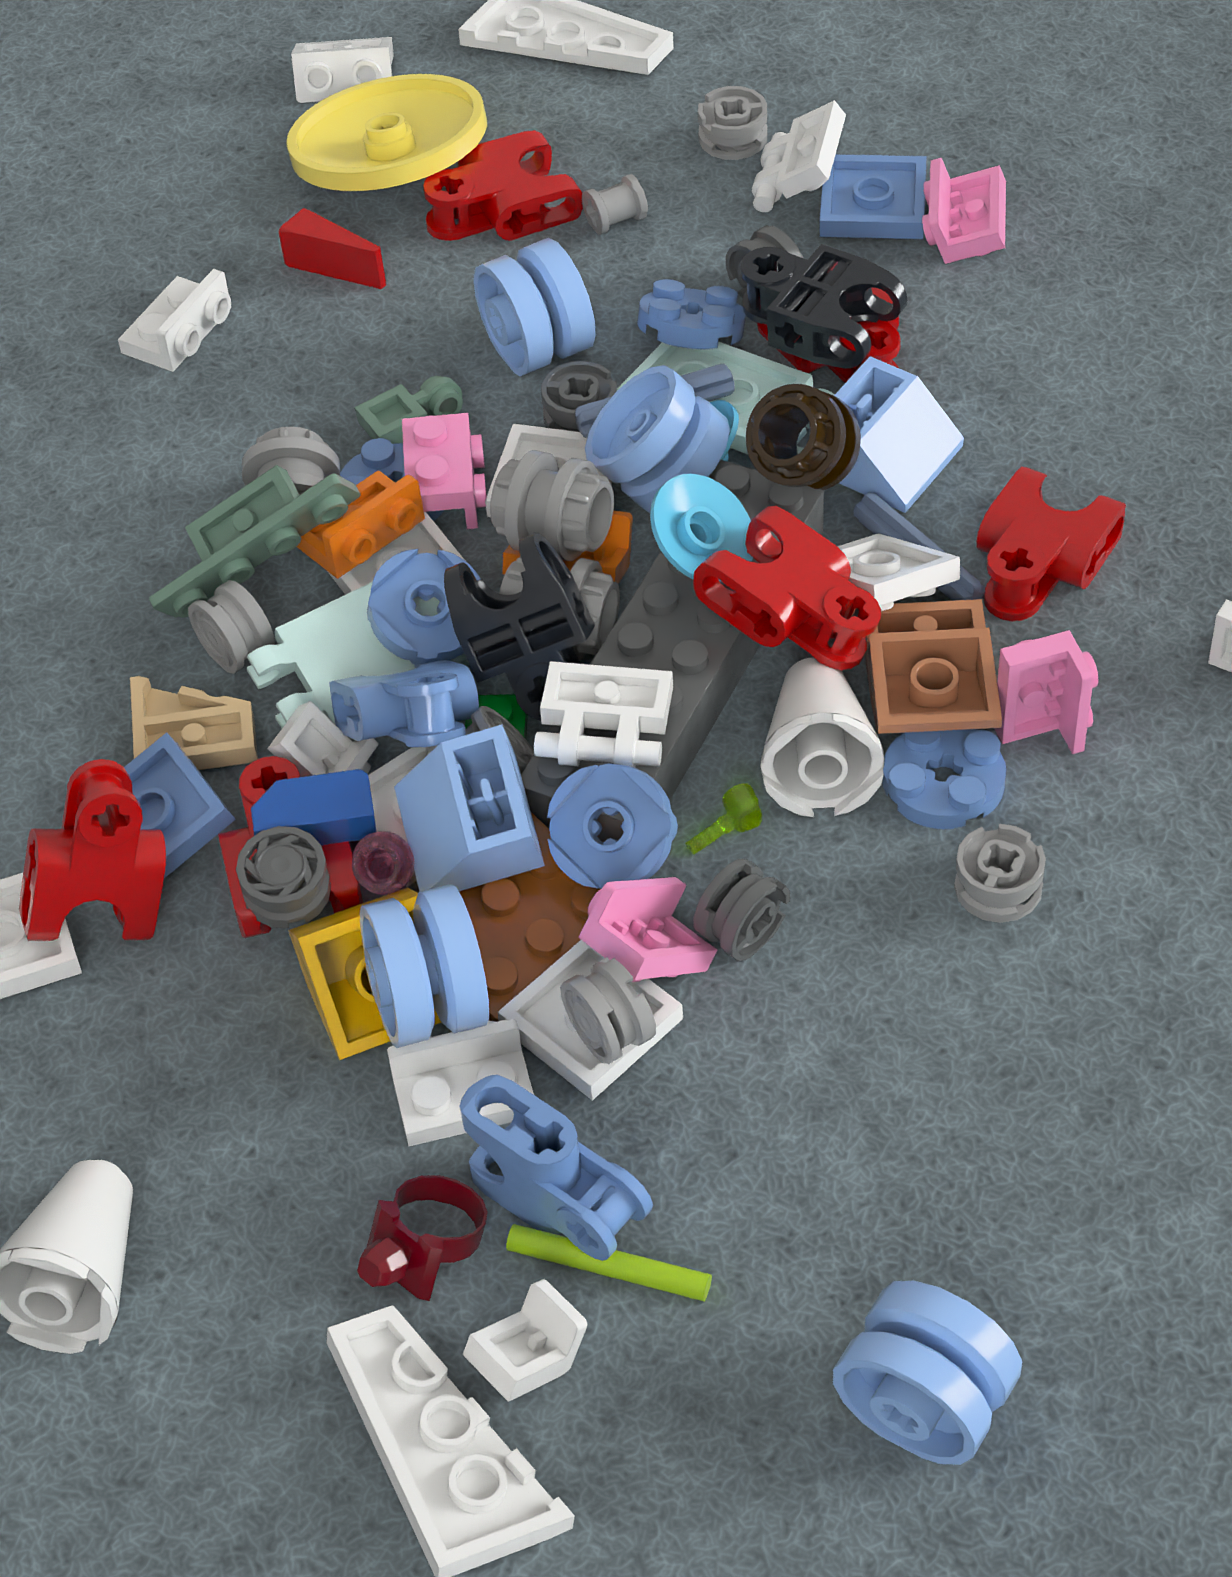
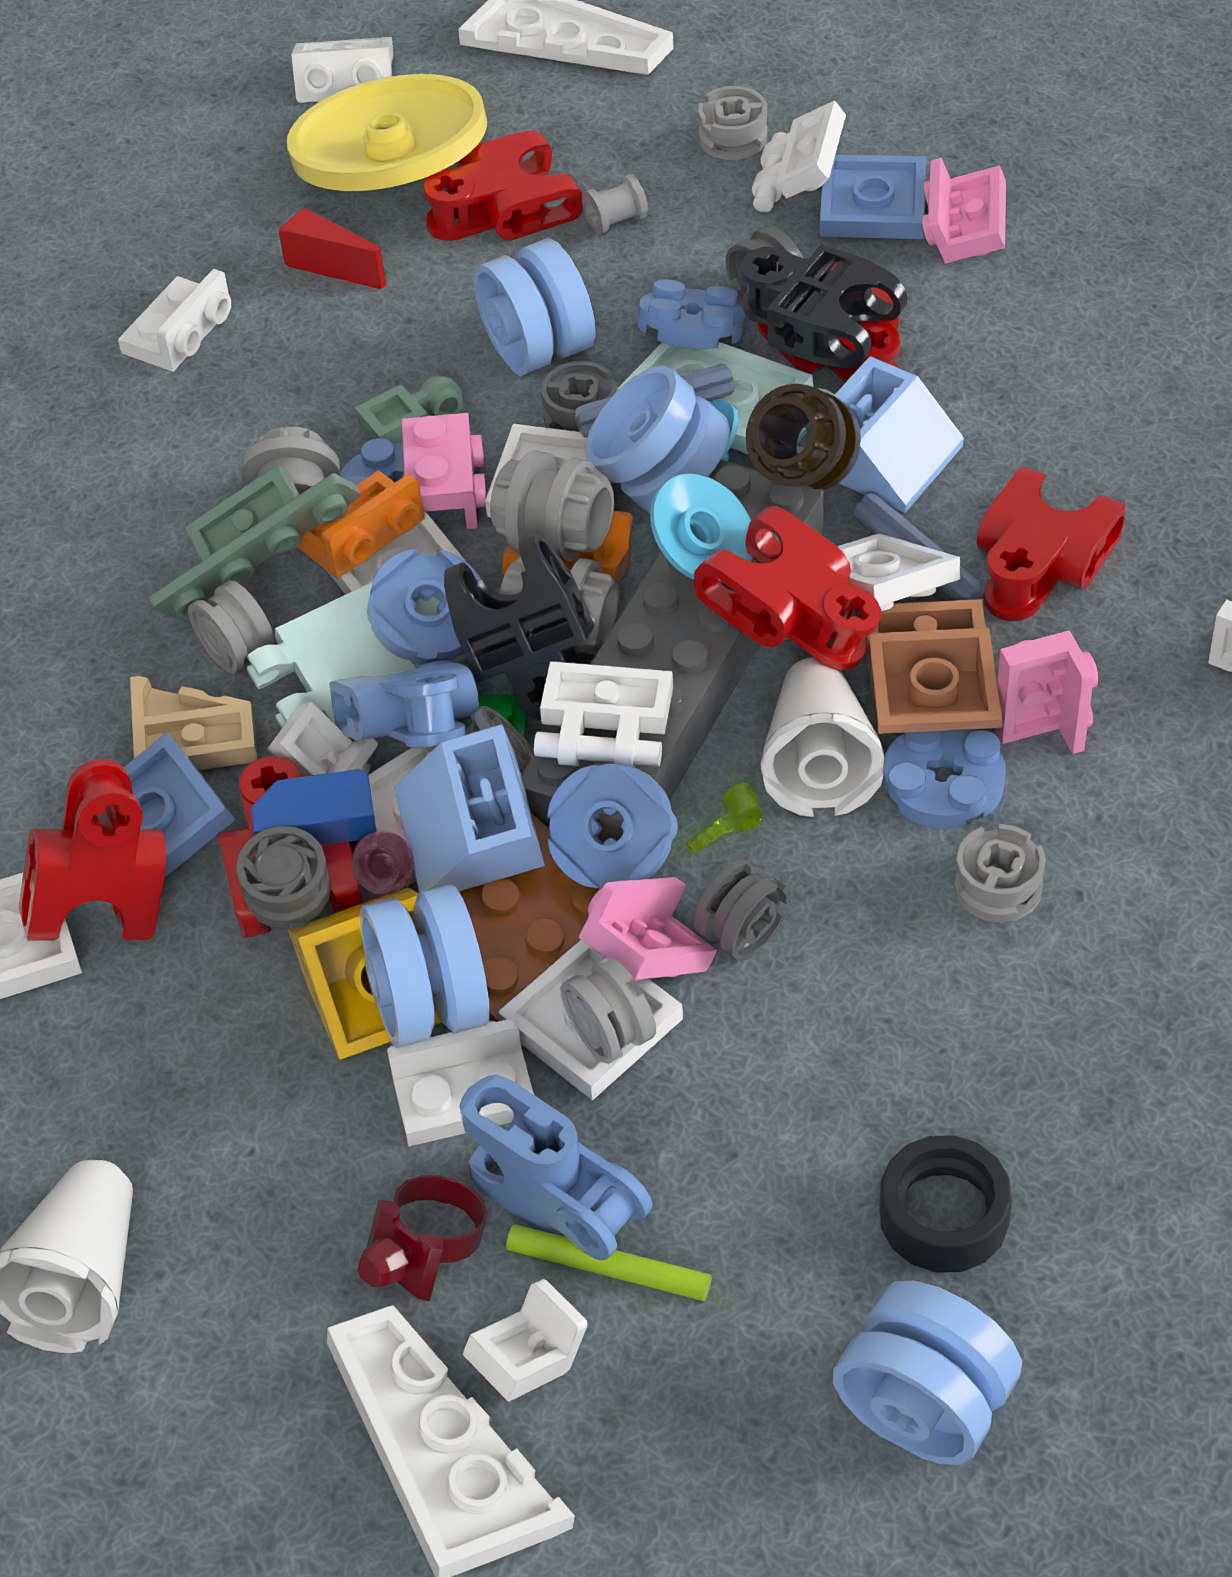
(945, 1249): none -> black tyre

